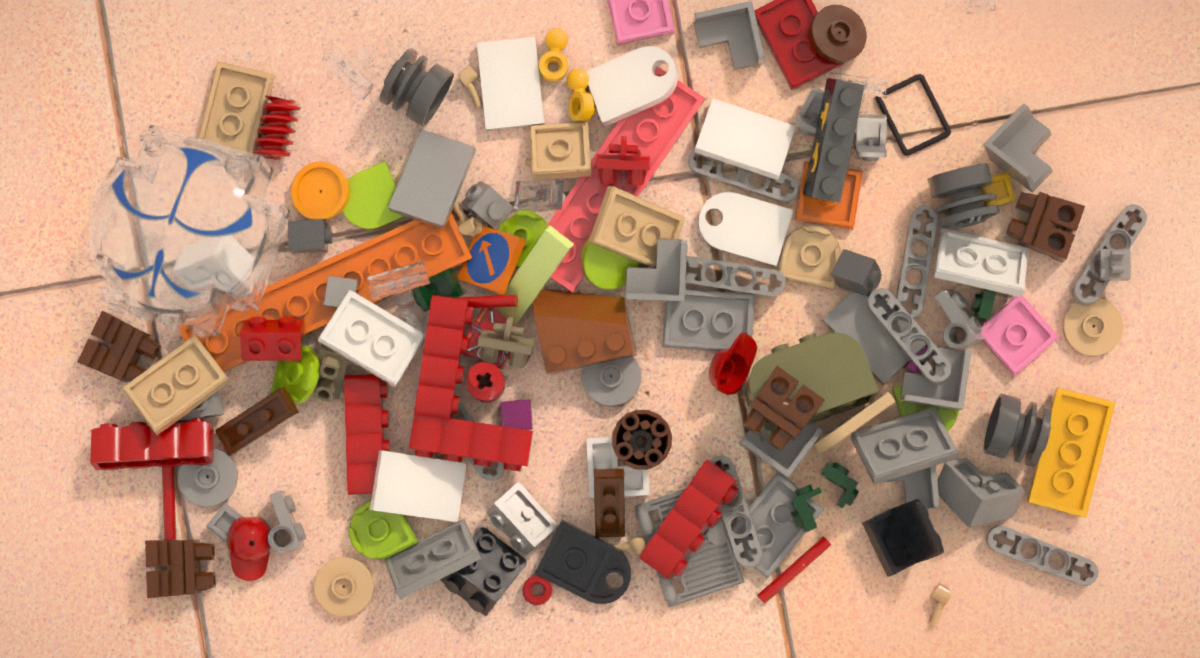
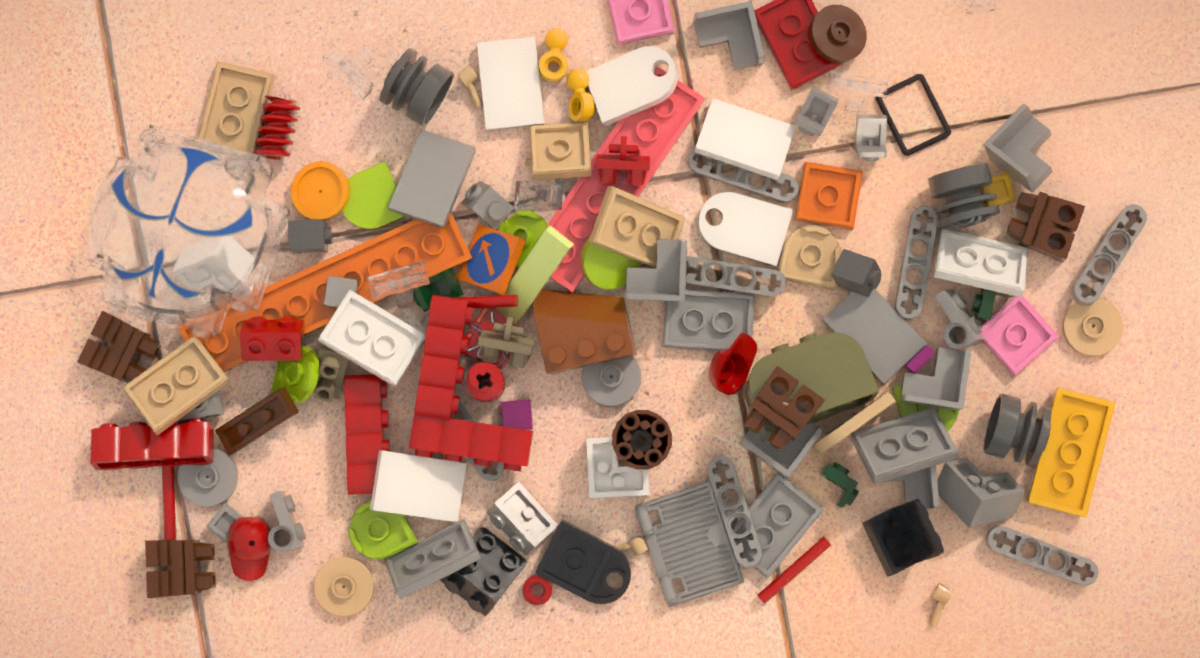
(468, 226): tan hand -> none
(609, 502): reddish brown tile -> none
(689, 519): red brick -> none
(802, 515): dark green bracket -> none
(833, 140): dark grey brick -> none
(912, 334): light grey beam -> none
(1114, 264): light grey tile -> none

